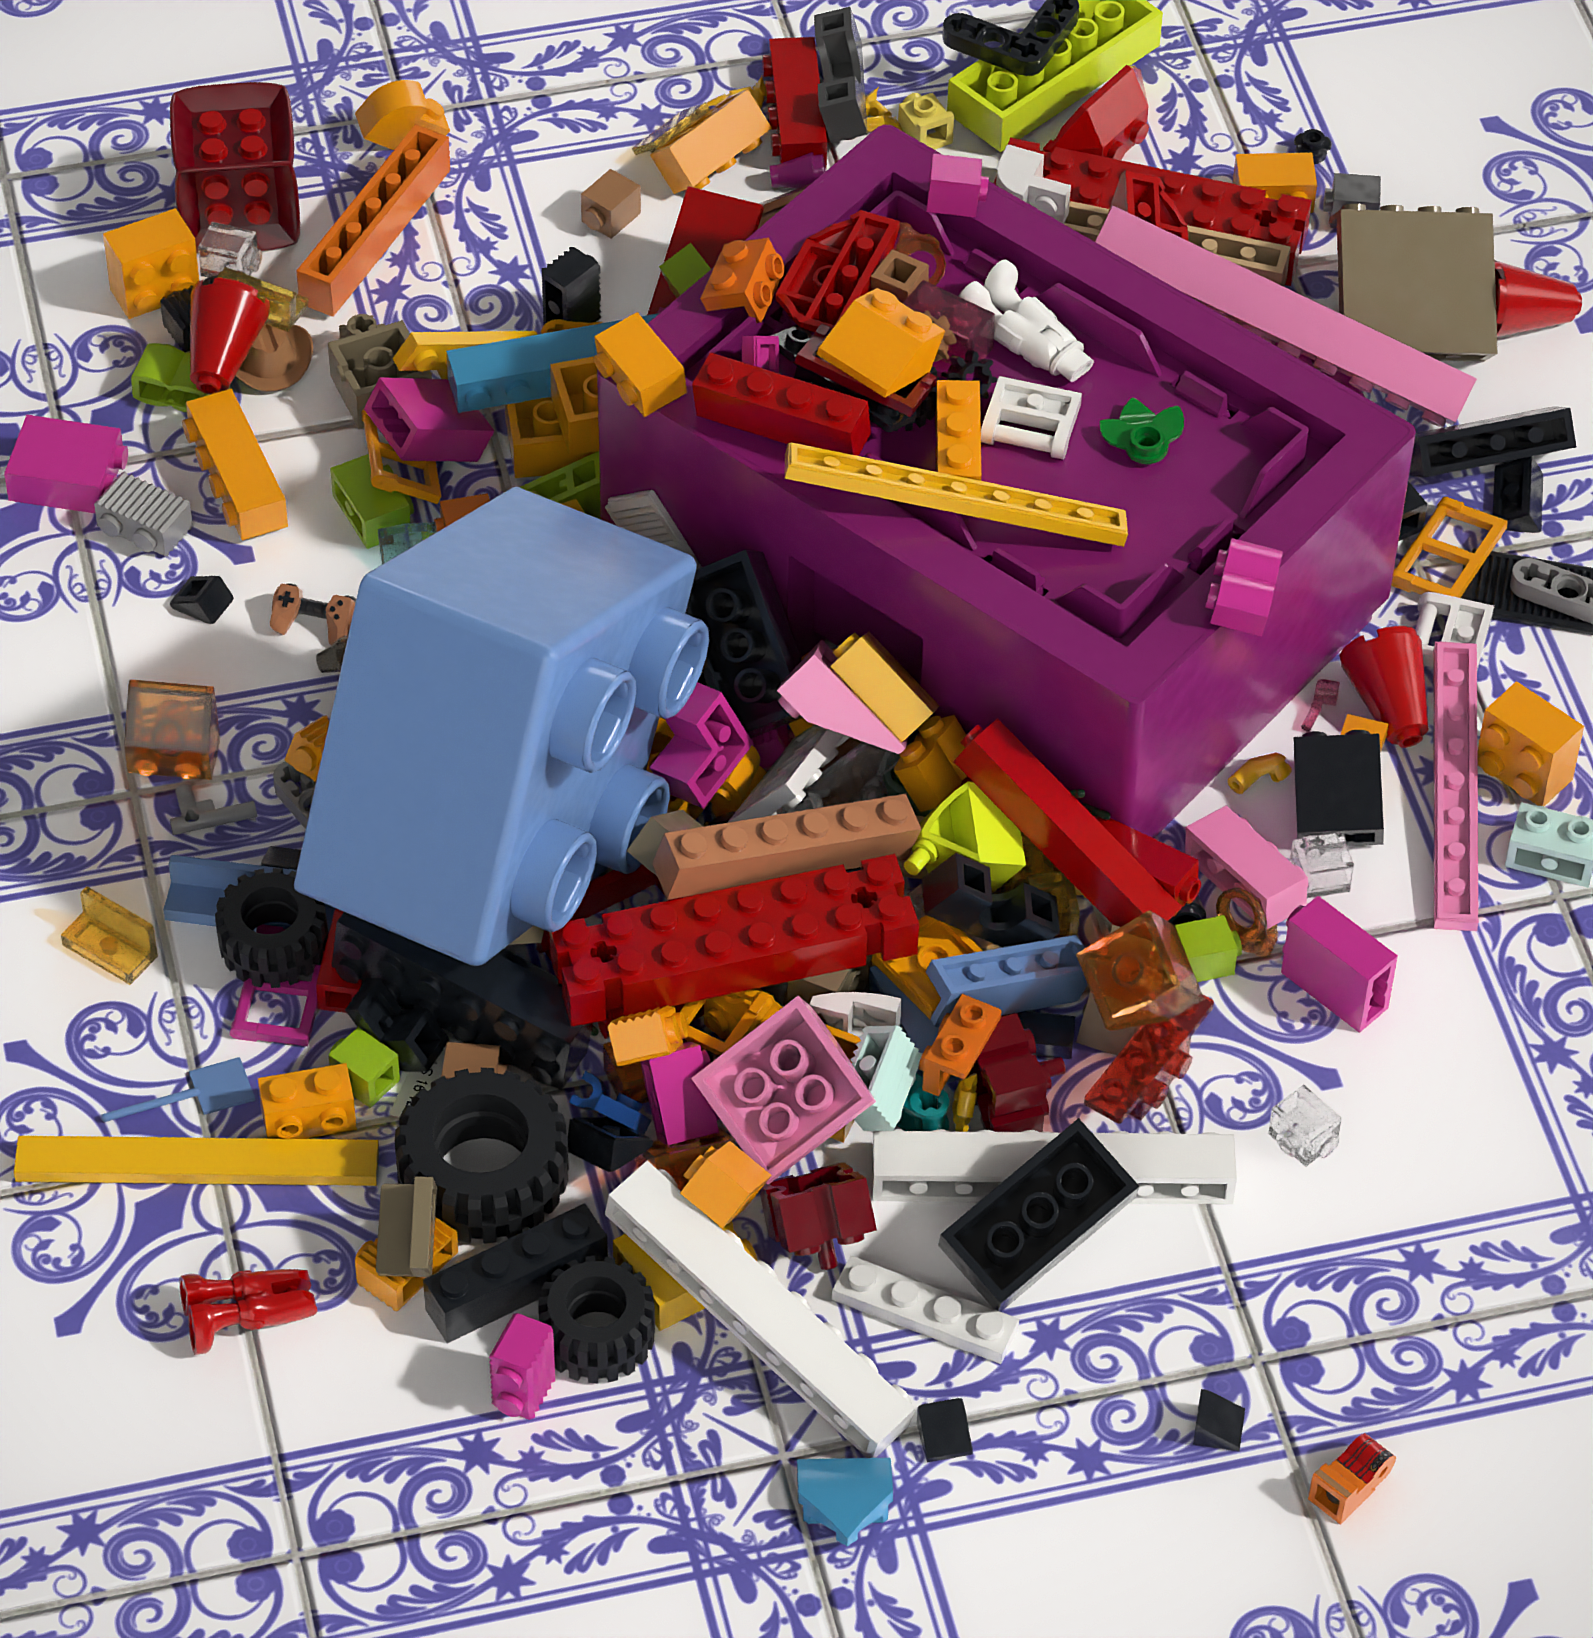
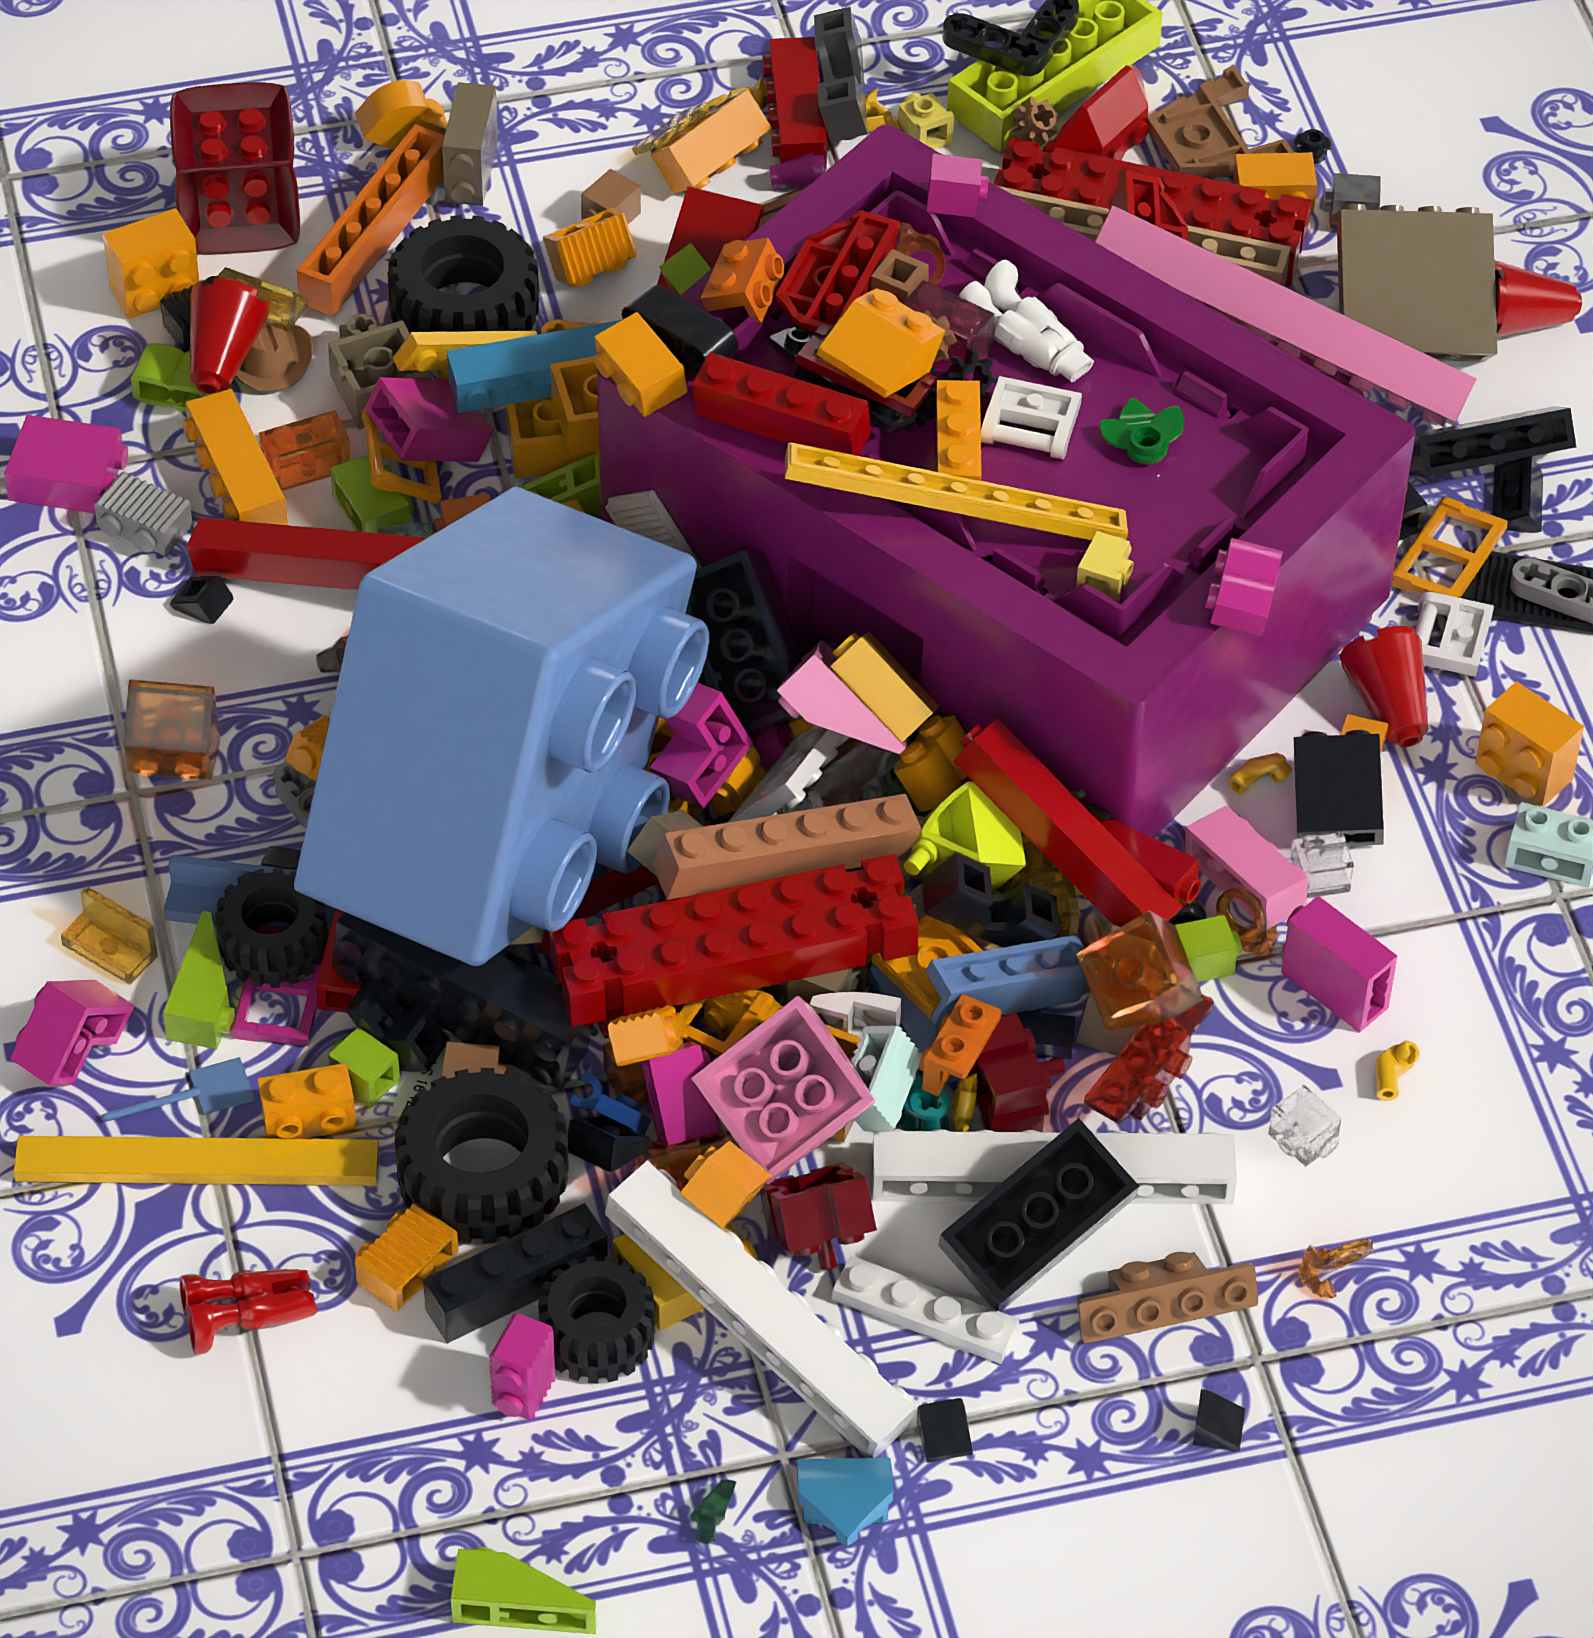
(66, 1025): none -> dark pink brick
(199, 999): none -> lime slope
(205, 812): light grey hose -> none
(228, 248): clear brick -> none
(289, 602): nougat piece -> none
(290, 552): none -> red brick
(305, 449): none -> clear orange brick
(406, 1228): dark tan panel -> none
(463, 253): none -> black tyre
(470, 144): none -> dark tan brick
(506, 1592): none -> lime slope
(571, 288): black brick -> none
(590, 247): none -> light orange brick
(683, 327): none -> black beam
(712, 1511): none -> clear green bar
(761, 352): dark pink tile -> none
(1022, 176): white brick -> none
(1034, 121): none -> medium nougat gear
(1106, 565): none -> light yellow brick
(1165, 1295): none -> medium nougat bracket
(1199, 135): none -> medium nougat wing
(1325, 693): clear pink hand -> none
(1326, 1261): none -> clear orange piece
(1351, 1477): leg -> none
(1391, 1066): none -> yellow arm
(1455, 786): bright pink tile -> none

